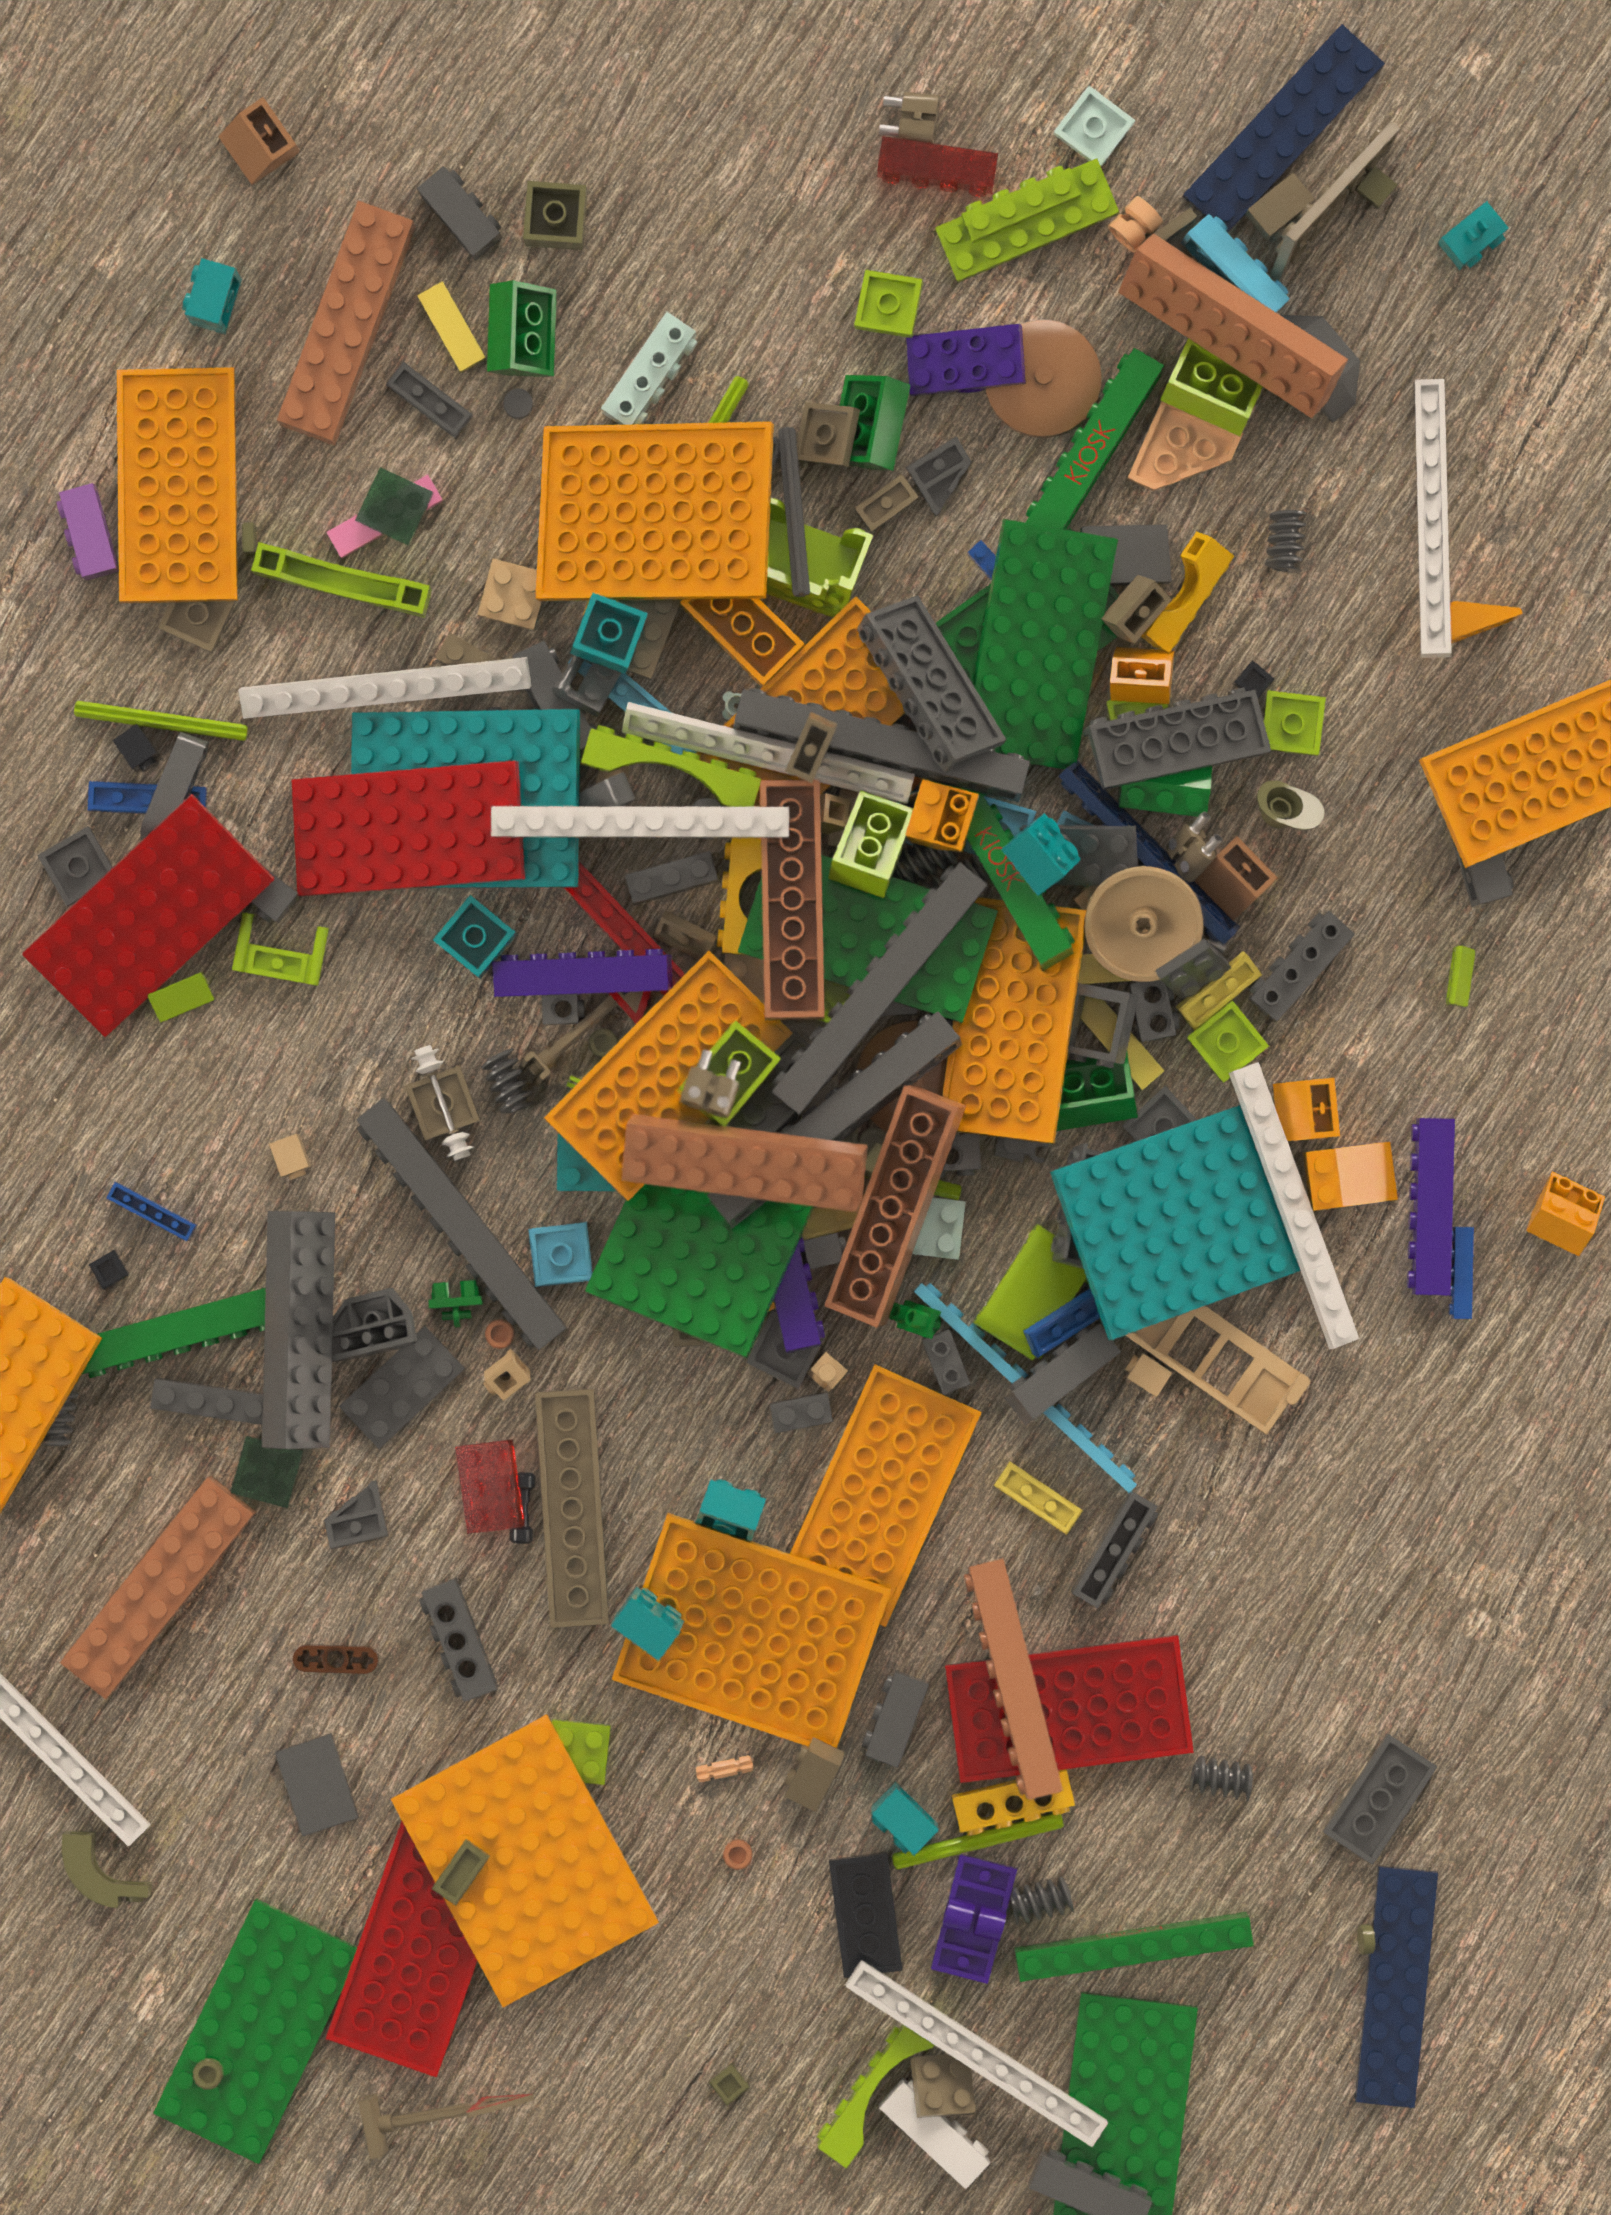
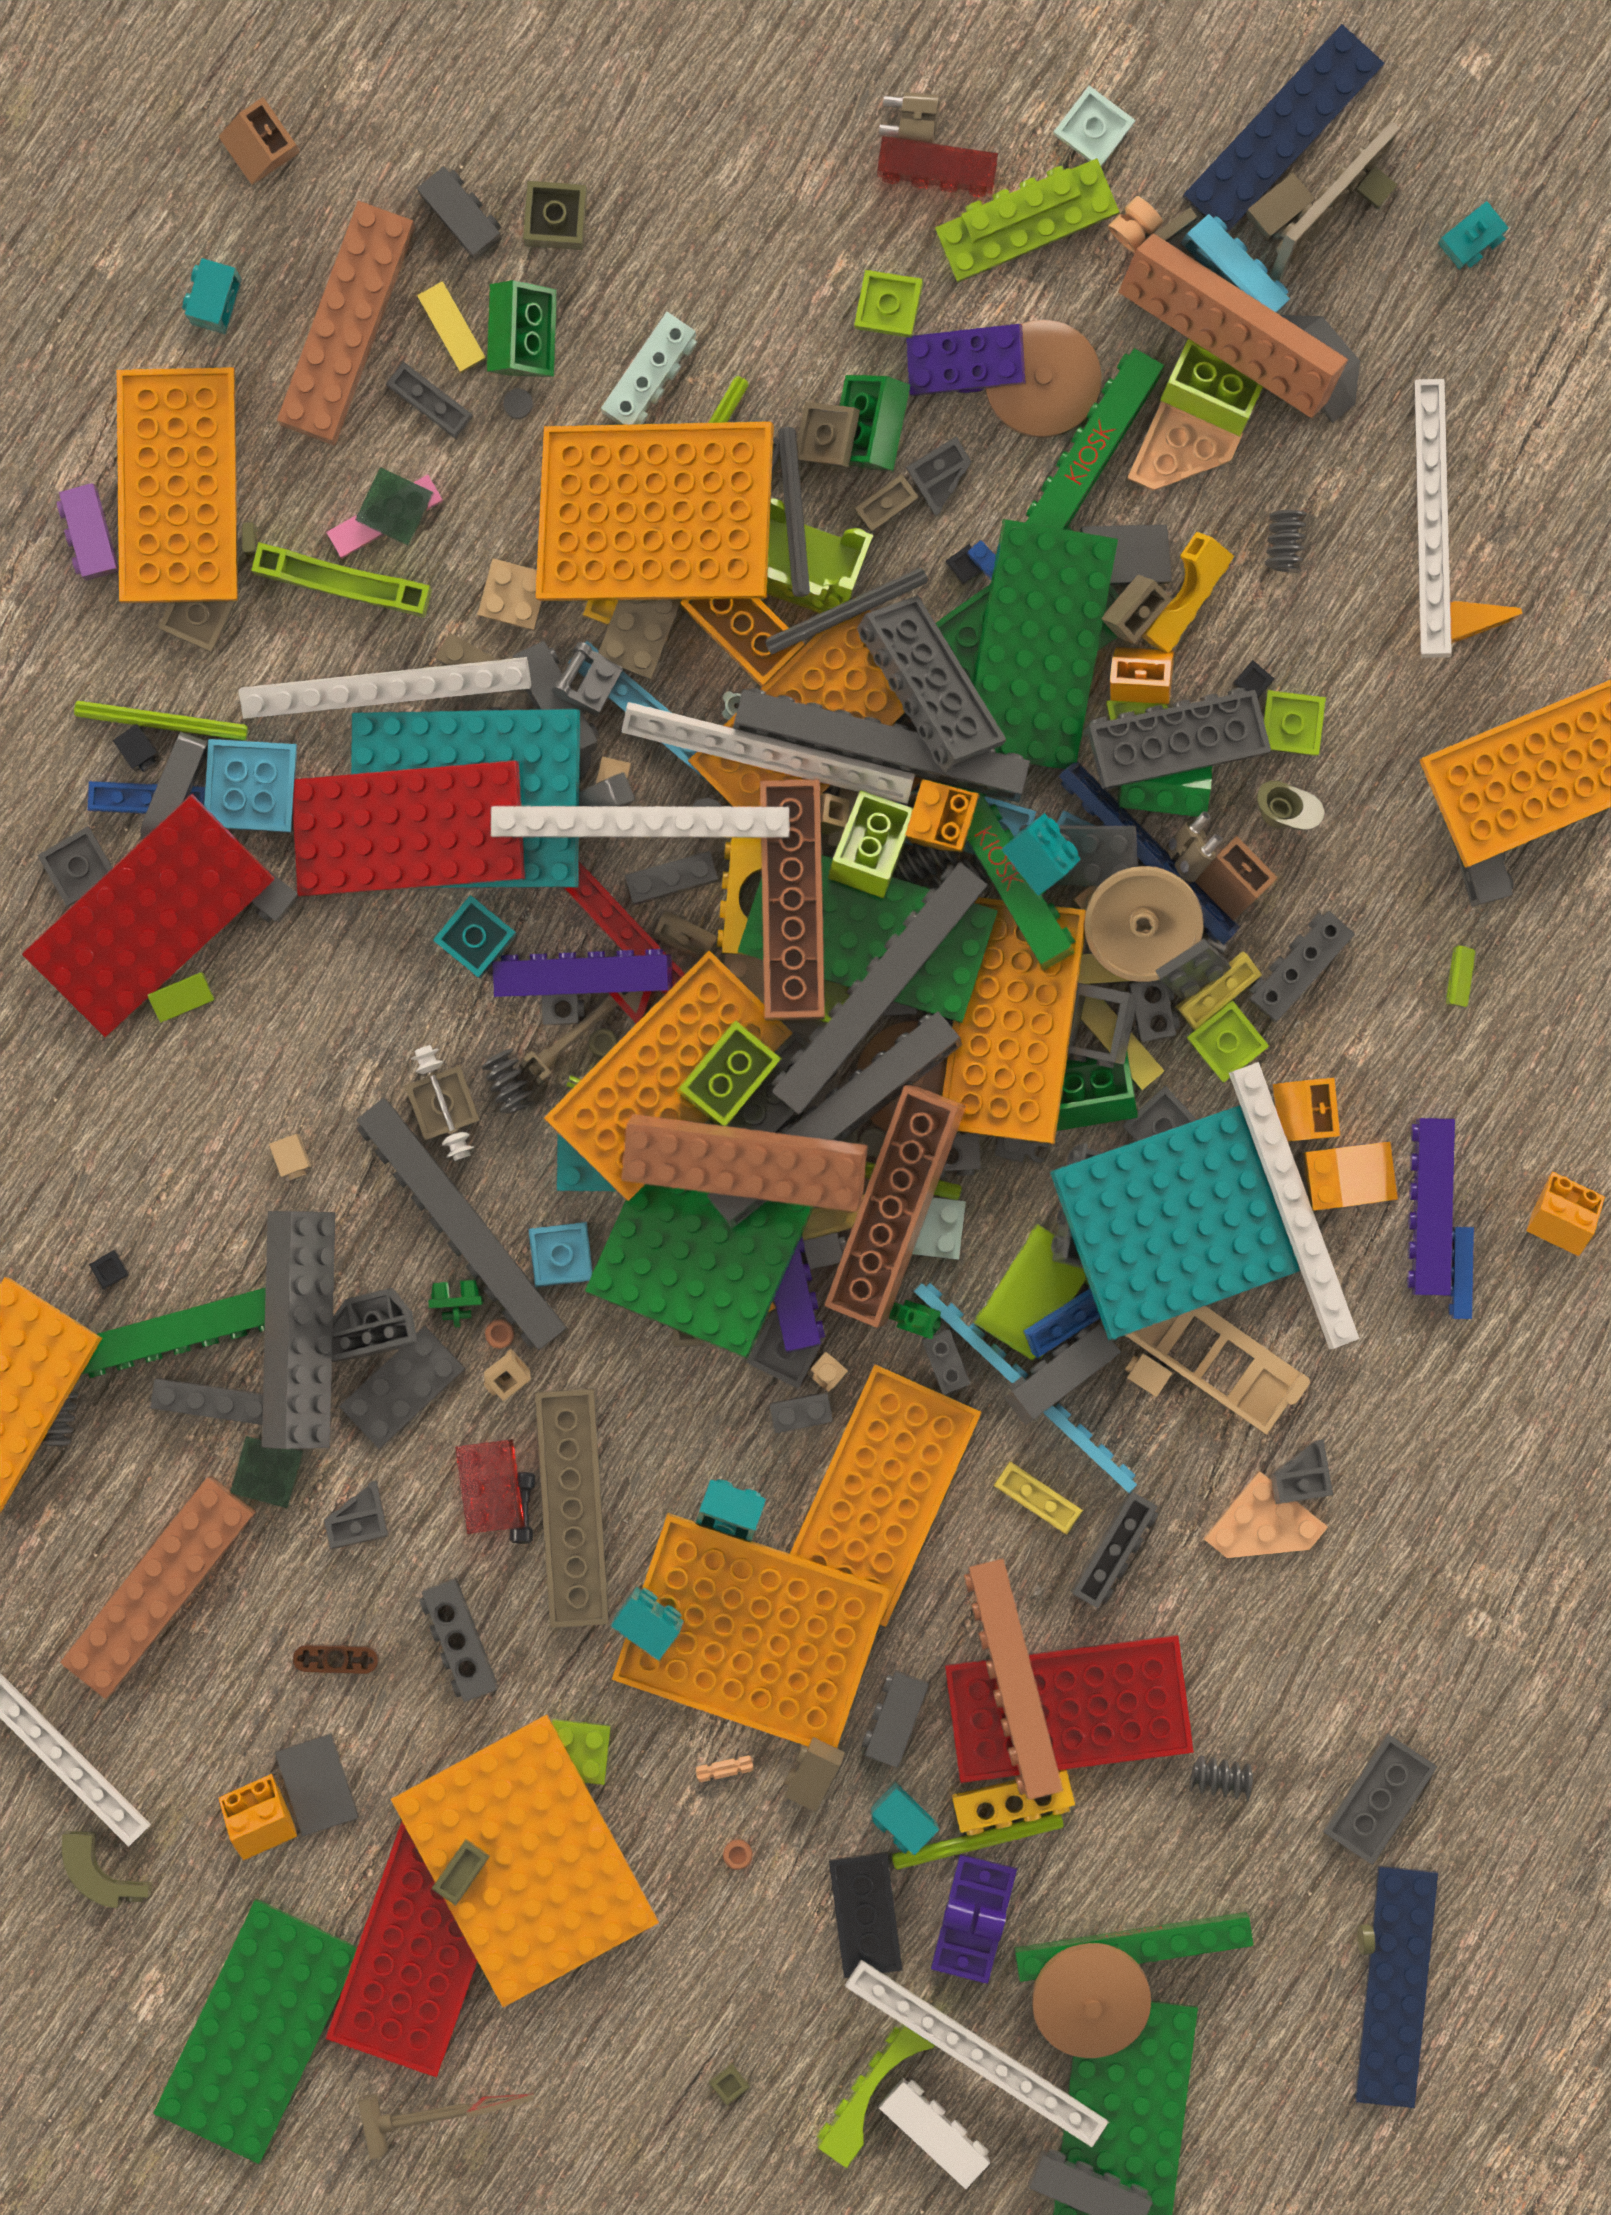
(151, 1211): blue piece -> none
(208, 2073): olive tile -> none
(251, 784): none -> medium azure plate
(257, 1817): none -> light orange slope
(278, 962): lime plate -> none
(608, 633): teal brick -> none
(611, 752): lime arch -> none
(709, 1091): dark tan piece -> none
(811, 747): dark tan brick -> none
(846, 610): none -> dark grey axle
(872, 1159): olive tile -> none
(942, 2086): dark tan plate -> none
(963, 566): none -> black tile
(1041, 1900): dark grey piece -> none
(1091, 2000): none -> medium nougat dish
(1261, 1527): none -> light nougat plate
(1303, 1476): none -> dark grey wing

